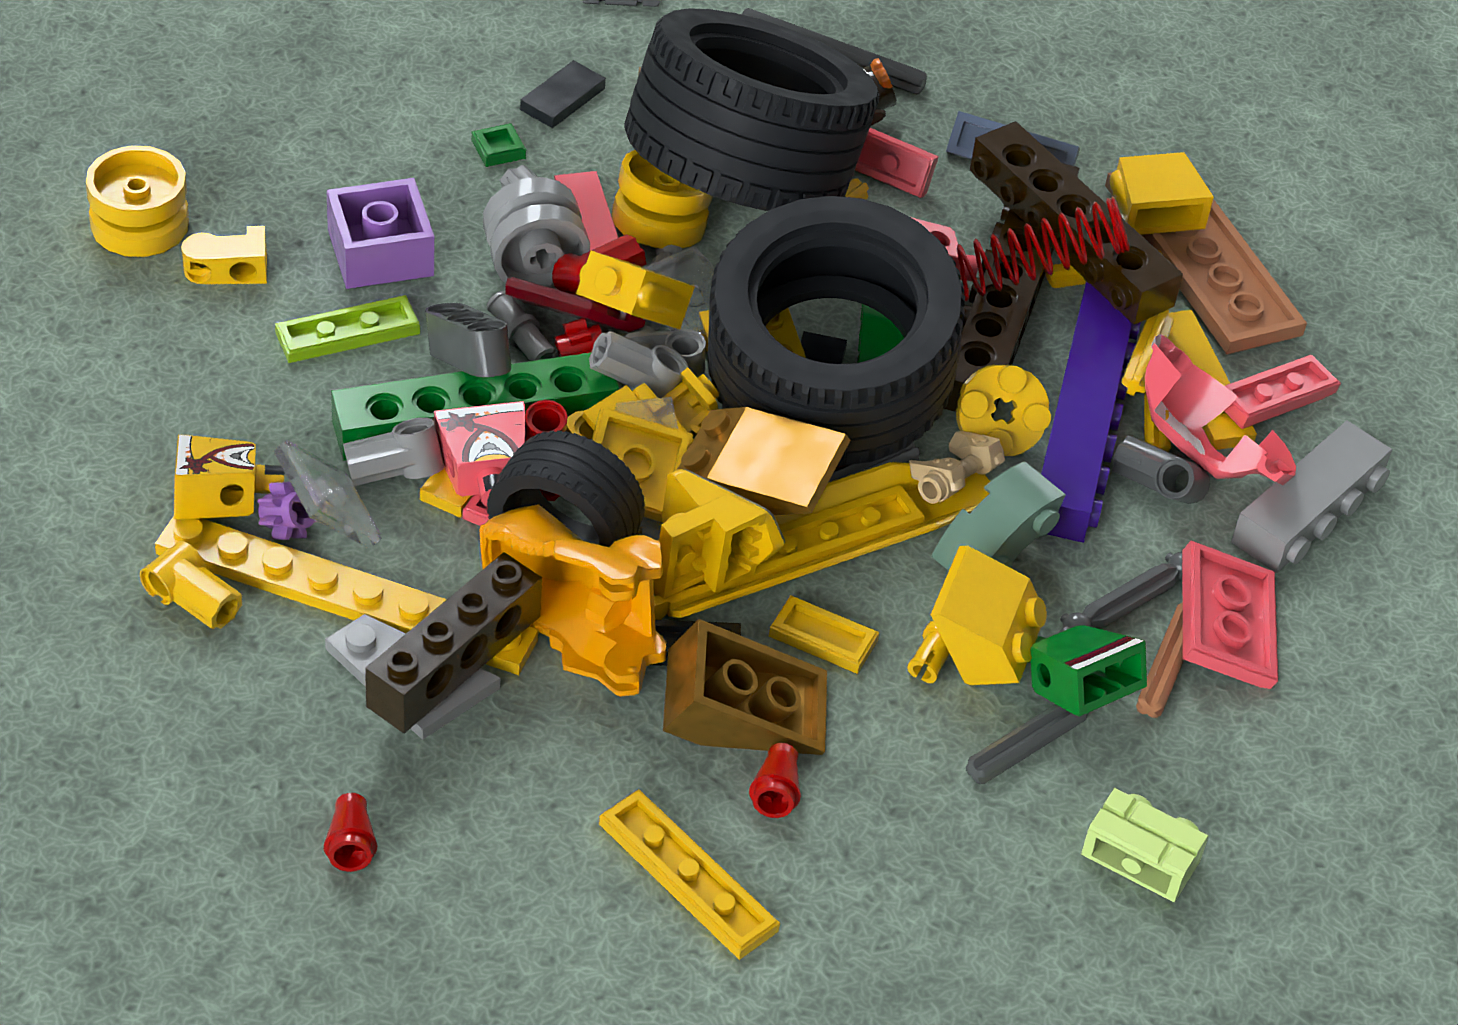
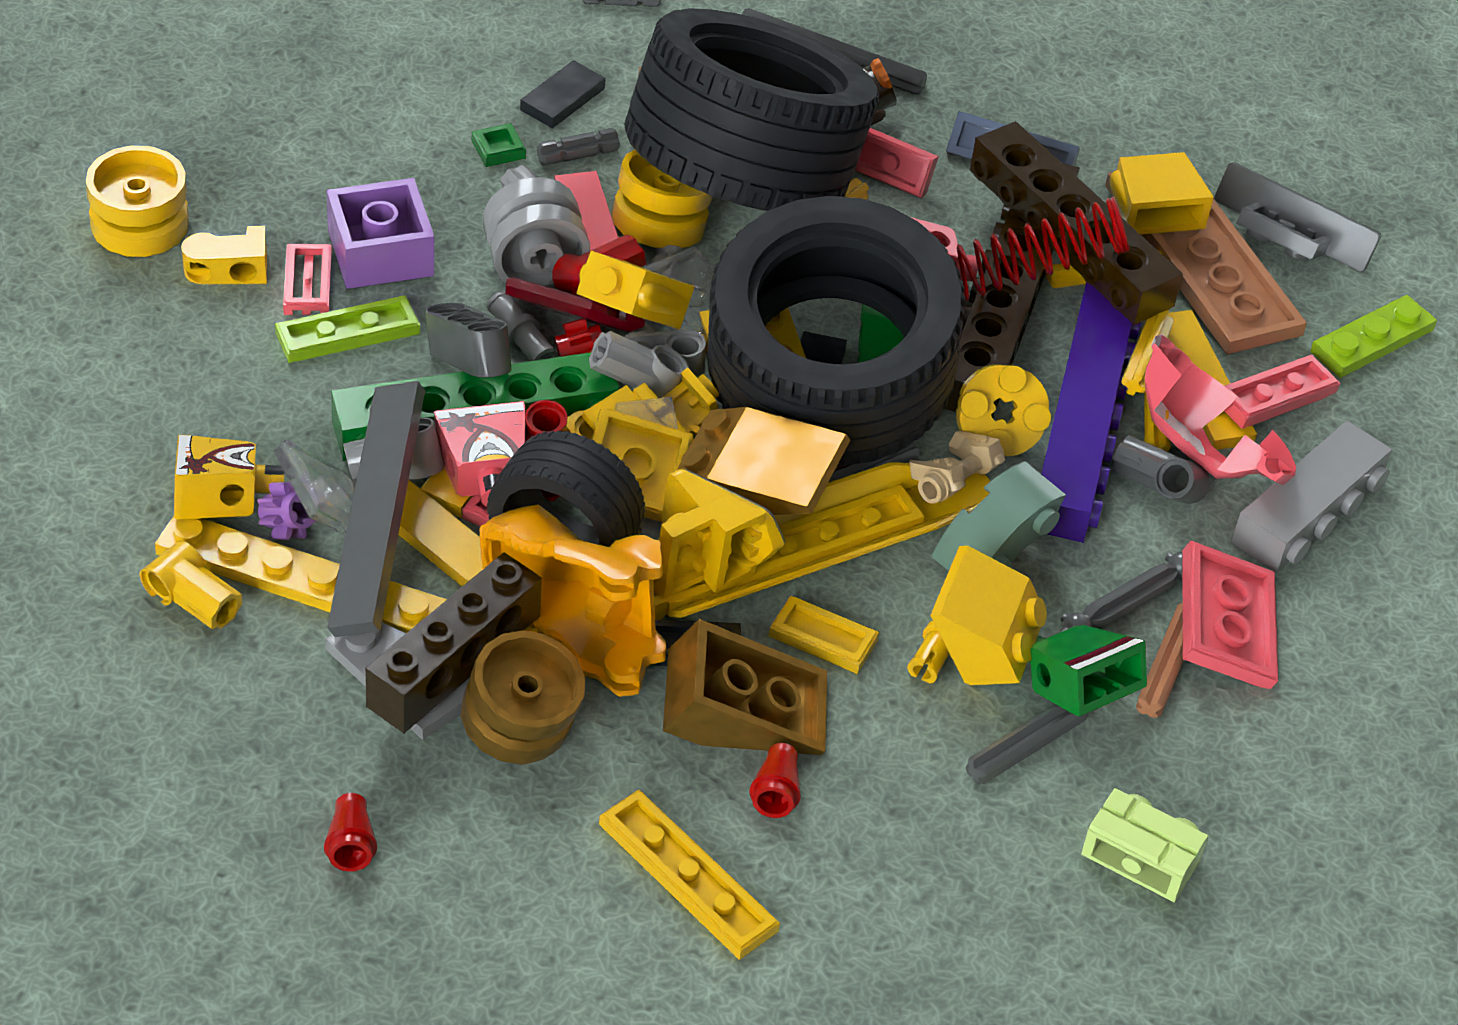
(307, 303): none -> tile
(376, 510): none -> dark grey tile
(440, 536): none -> yellow tile
(522, 697): none -> pearl gold wheel
(578, 146): none -> dark grey axle
(1294, 220): none -> dark grey bracket
(1373, 336): none -> lime plate

